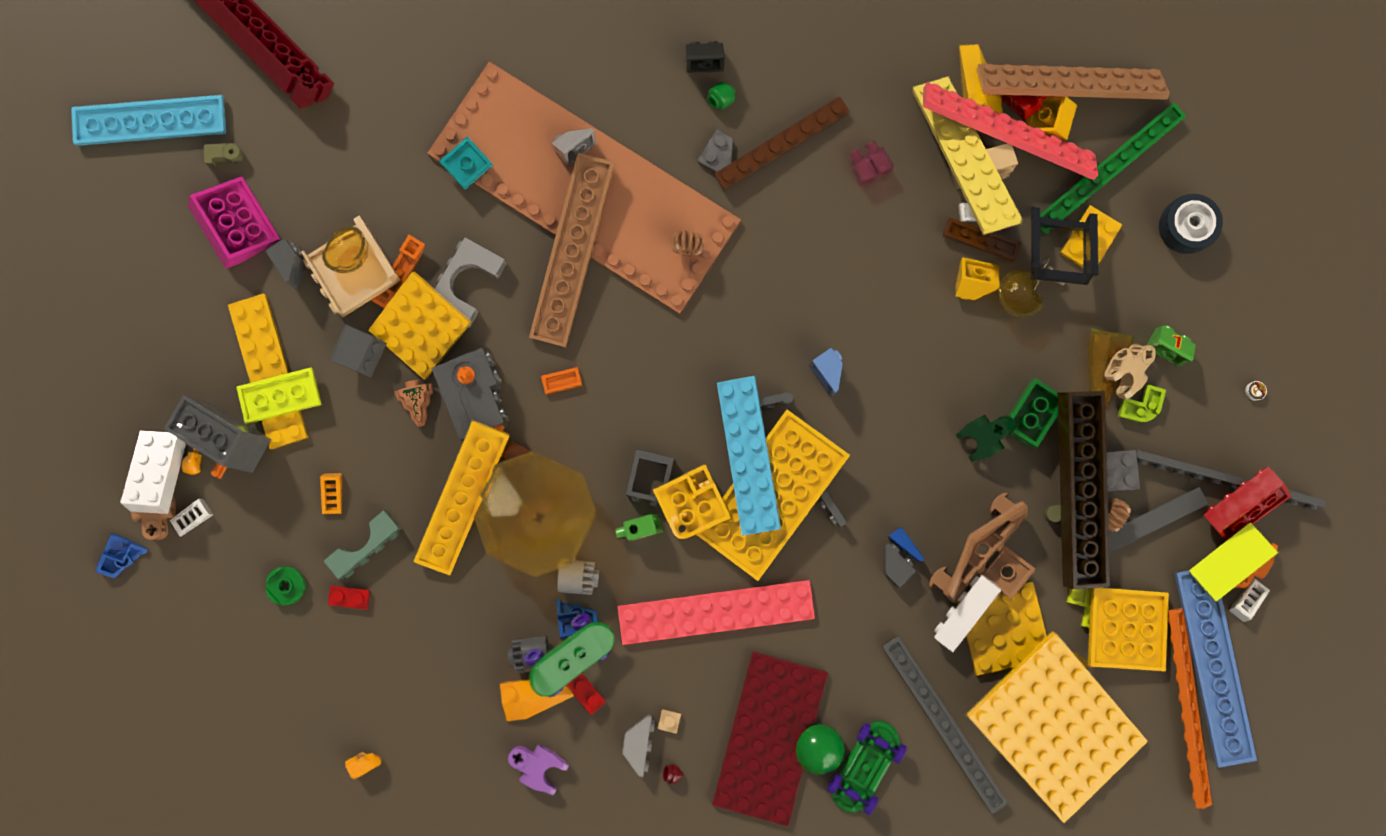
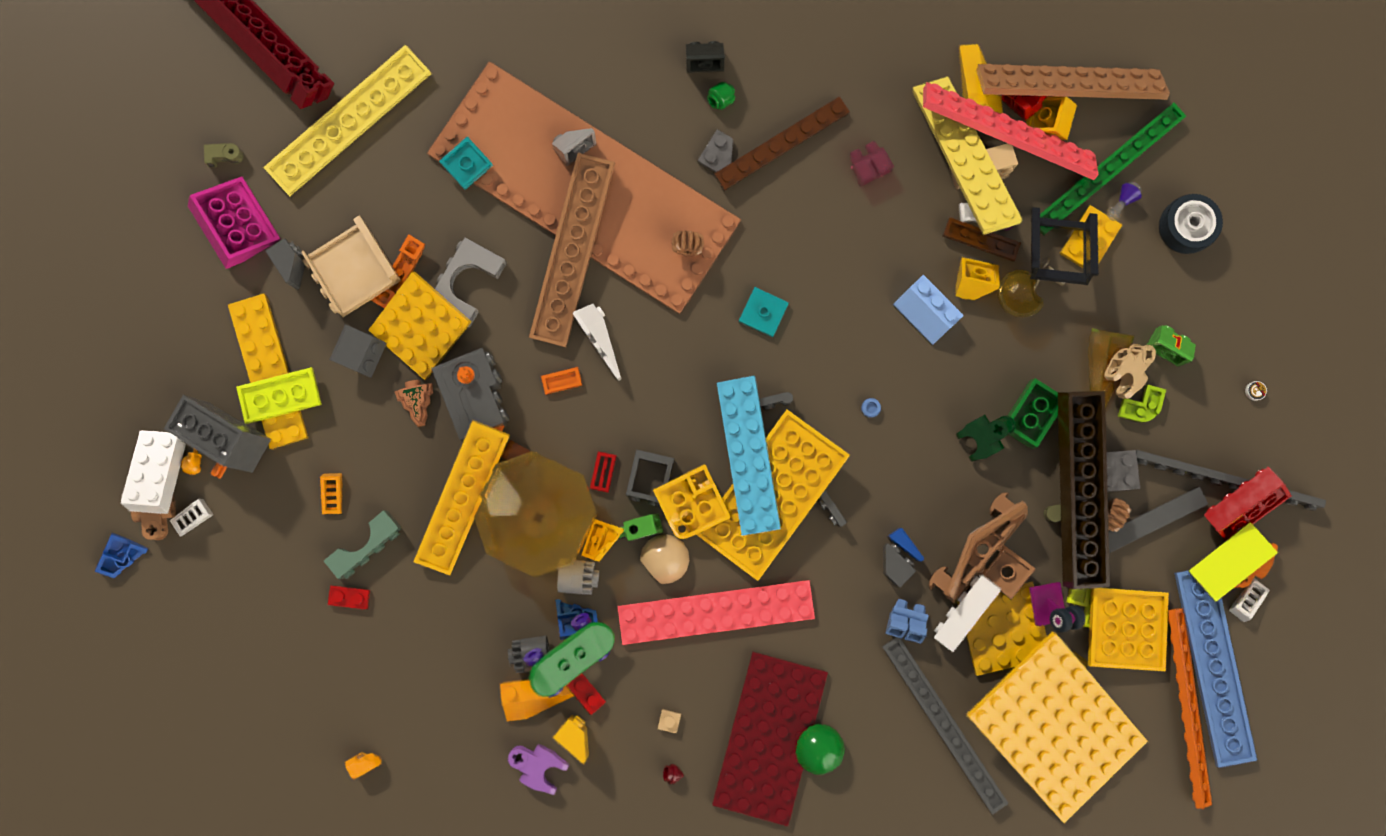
(148, 120): medium azure plate -> none
(296, 587): green plate -> none
(346, 250): clear yellow cylinder -> none
(347, 120): none -> light yellow plate
(574, 737): none -> yellow slope
(594, 326): none -> white wedge
(600, 540): none -> yellow wing
(608, 484): none -> red tile
(638, 744): light grey slope -> none
(665, 558): none -> tan cylinder
(763, 312): none -> teal plate
(828, 370): medium blue slope -> none
(865, 767): green piece -> none
(871, 408): none -> medium blue tile
(907, 622): none -> medium blue hips
(928, 309): none -> light blue slope
(1050, 609): none -> magenta plate
(1129, 193): none -> piece

